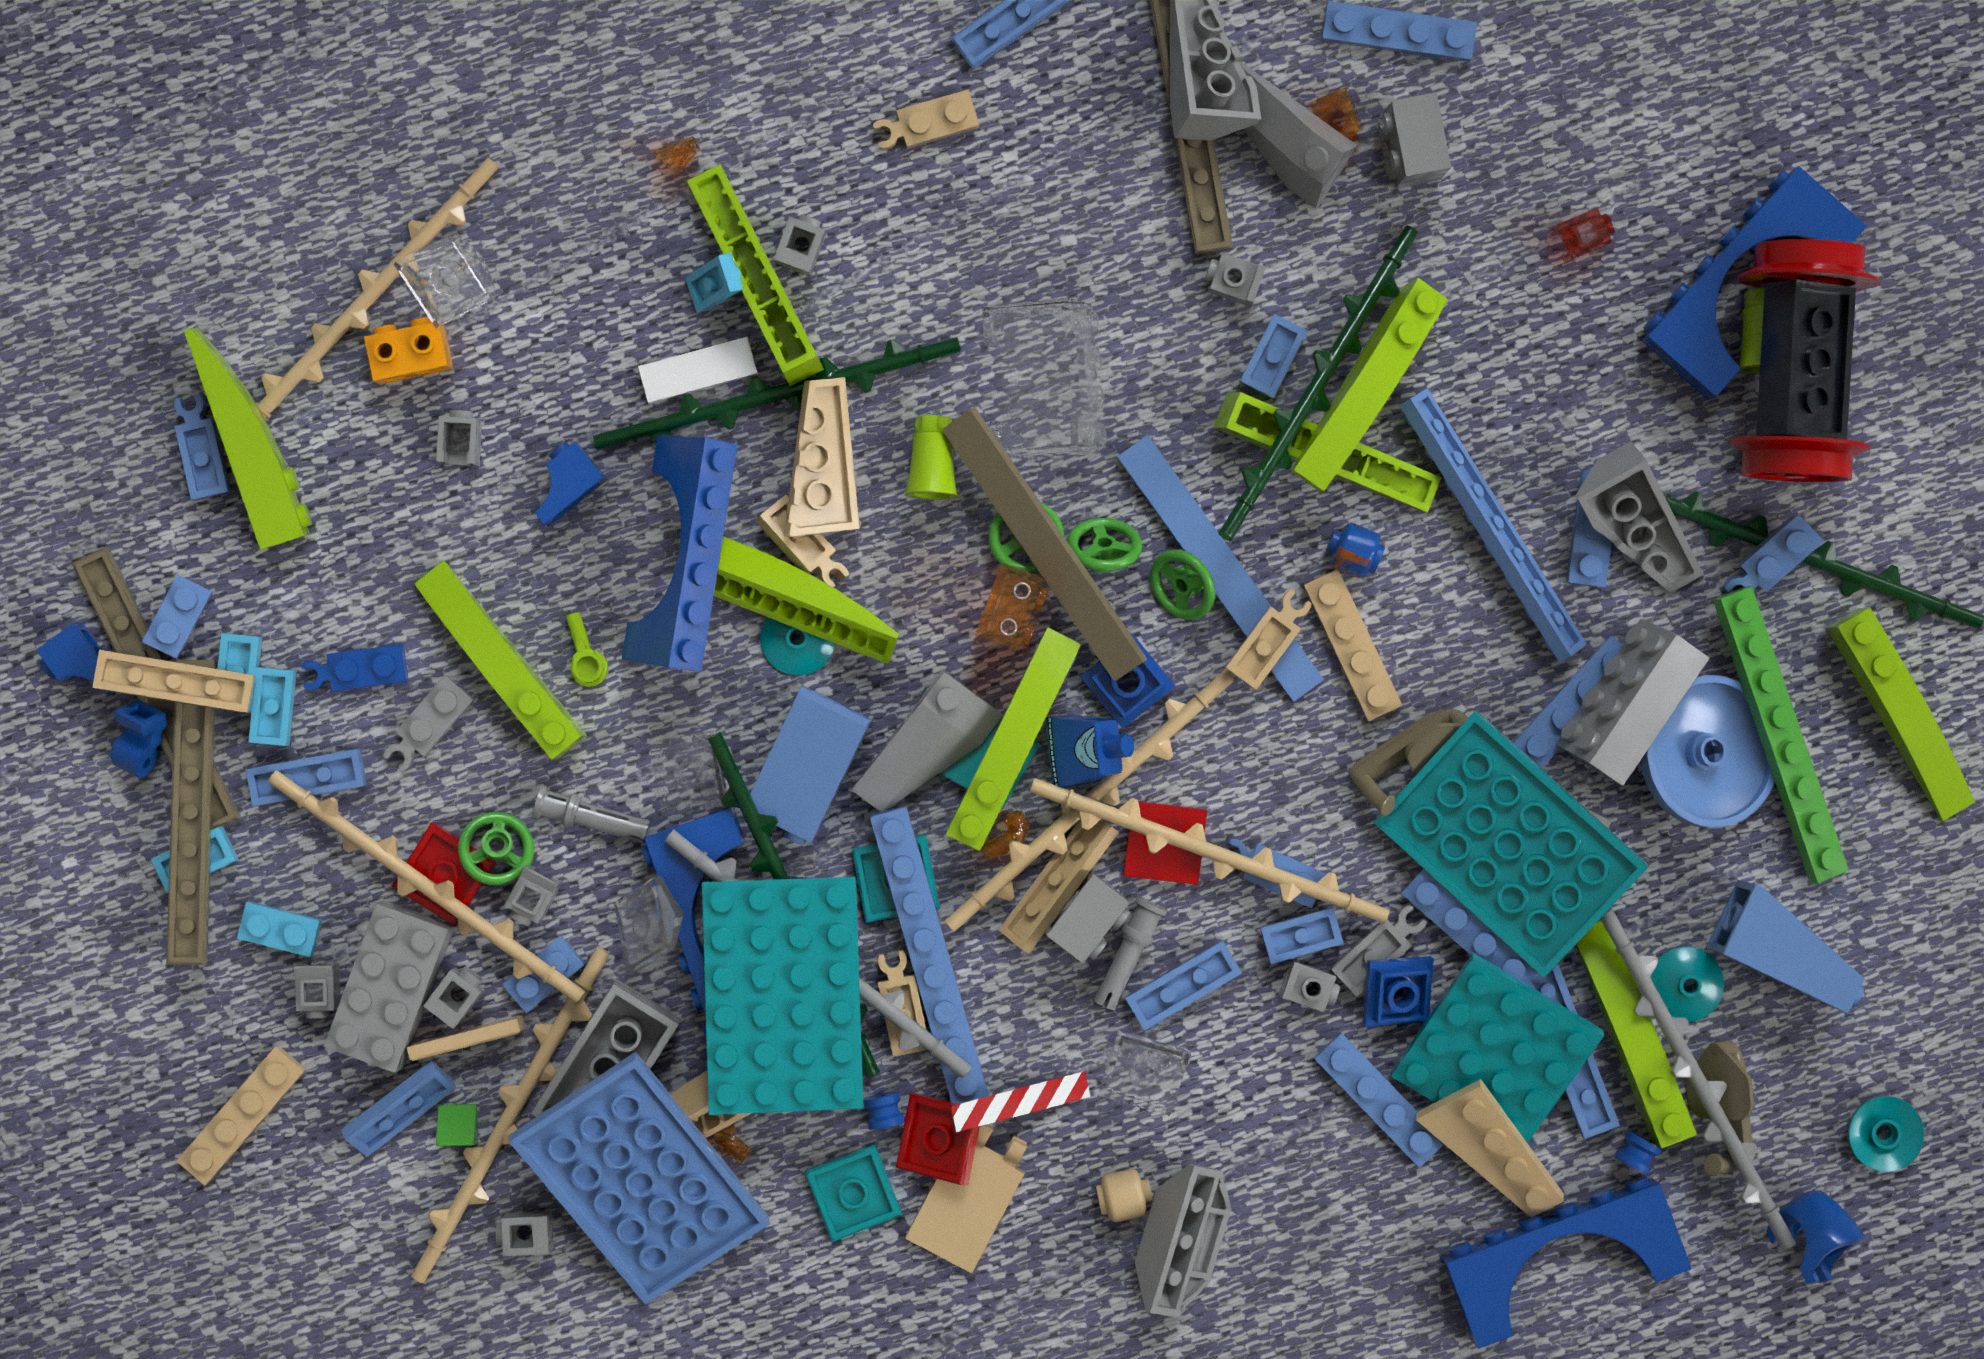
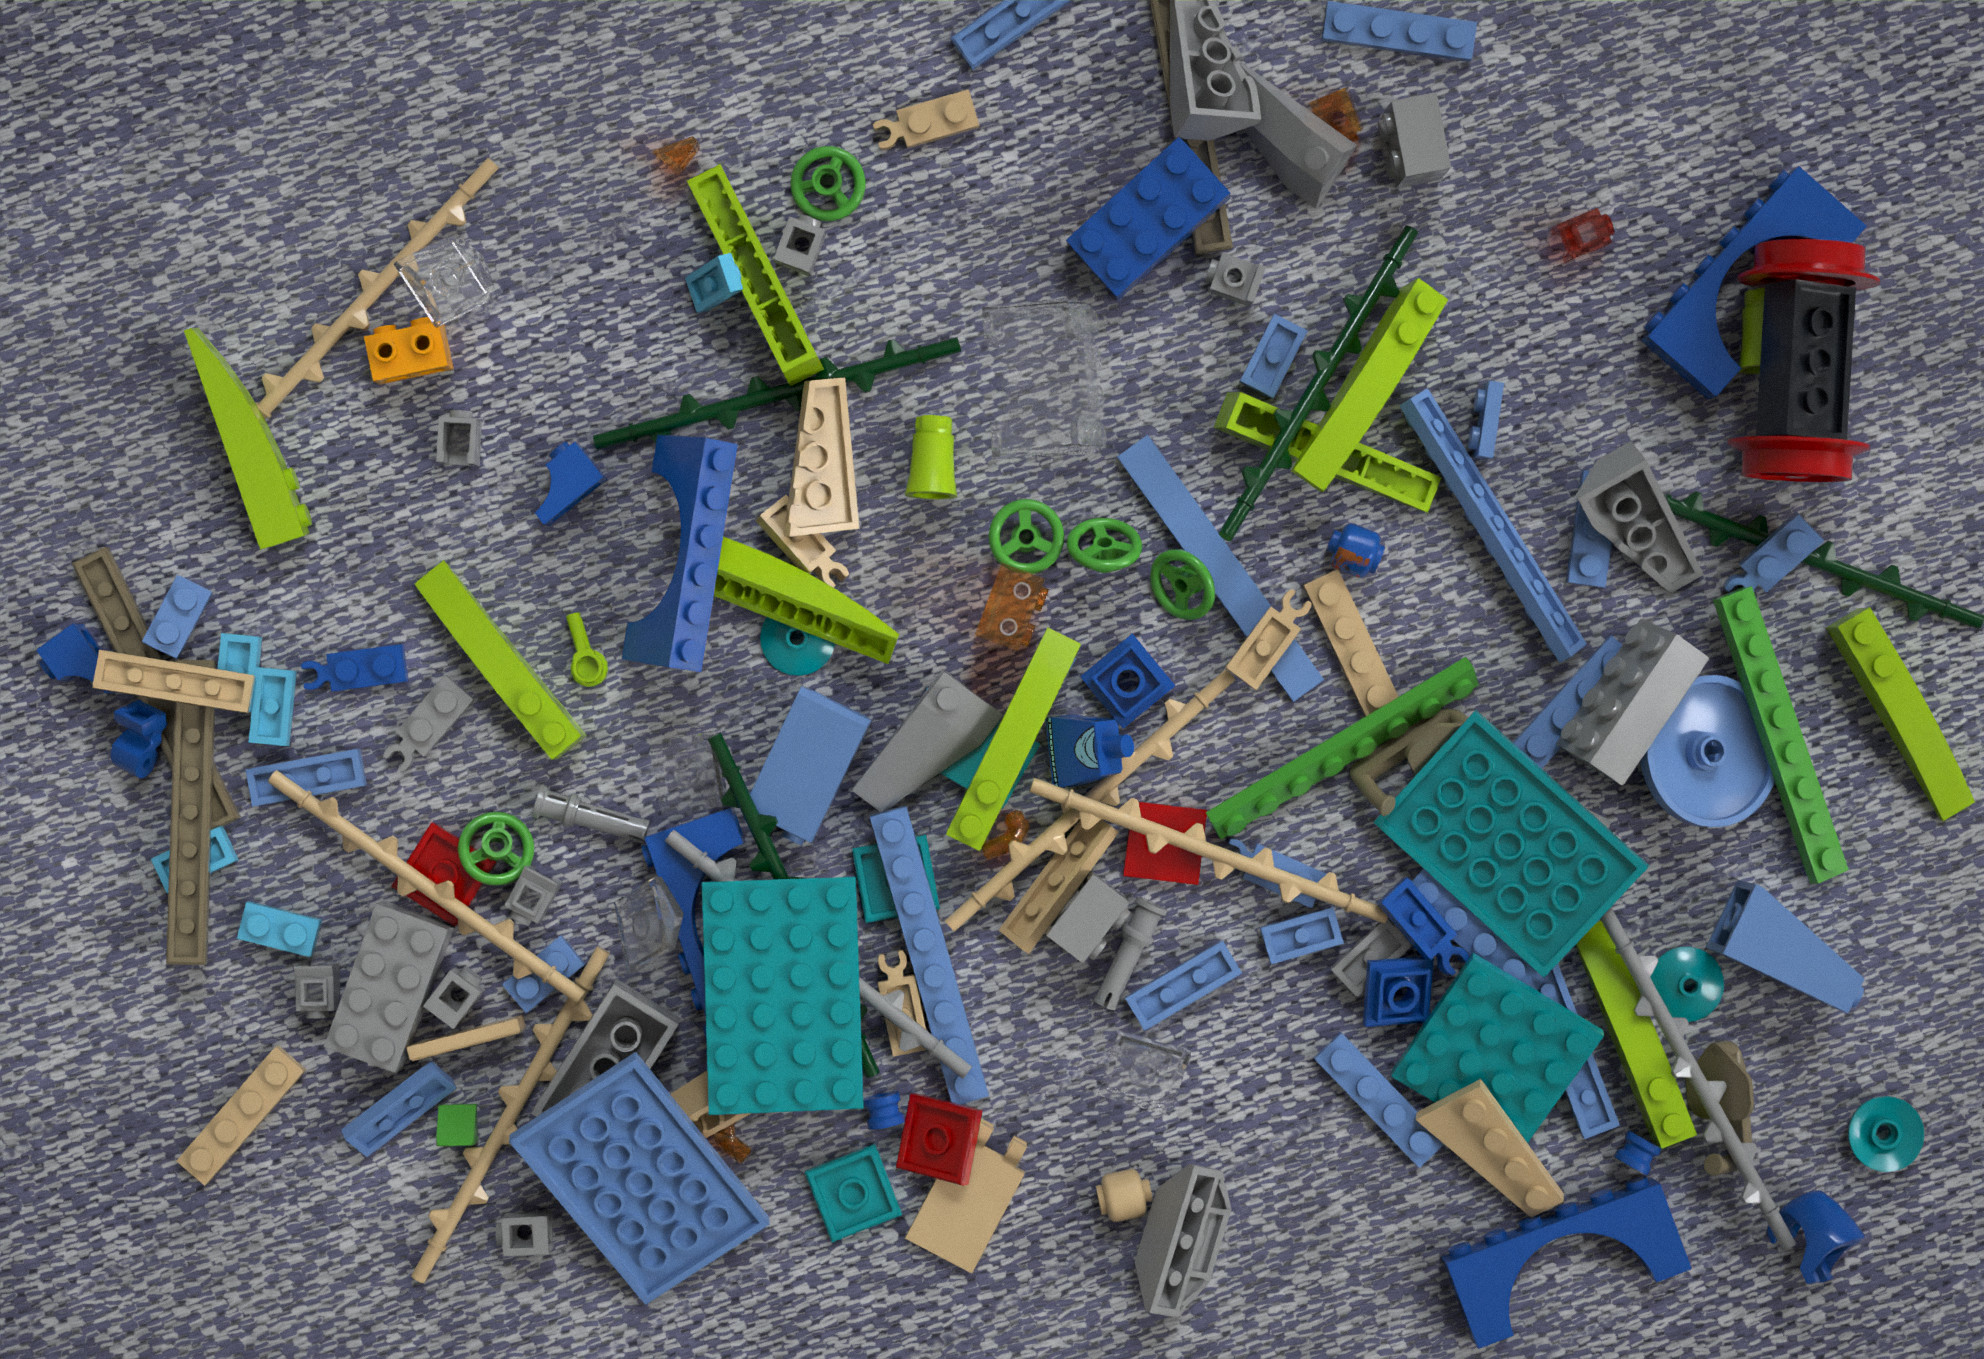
(201, 451): medium blue plate -> none
(698, 370): white tile -> none
(832, 170): none -> bright green piece
(1020, 1101): sticker -> none
(1044, 544): dark tan tile -> none
(1148, 218): none -> blue brick
(1295, 984): light grey brick -> none
(1336, 752): none -> bright green plate
(1421, 924): none -> blue plate
(1488, 404): none -> medium blue plate

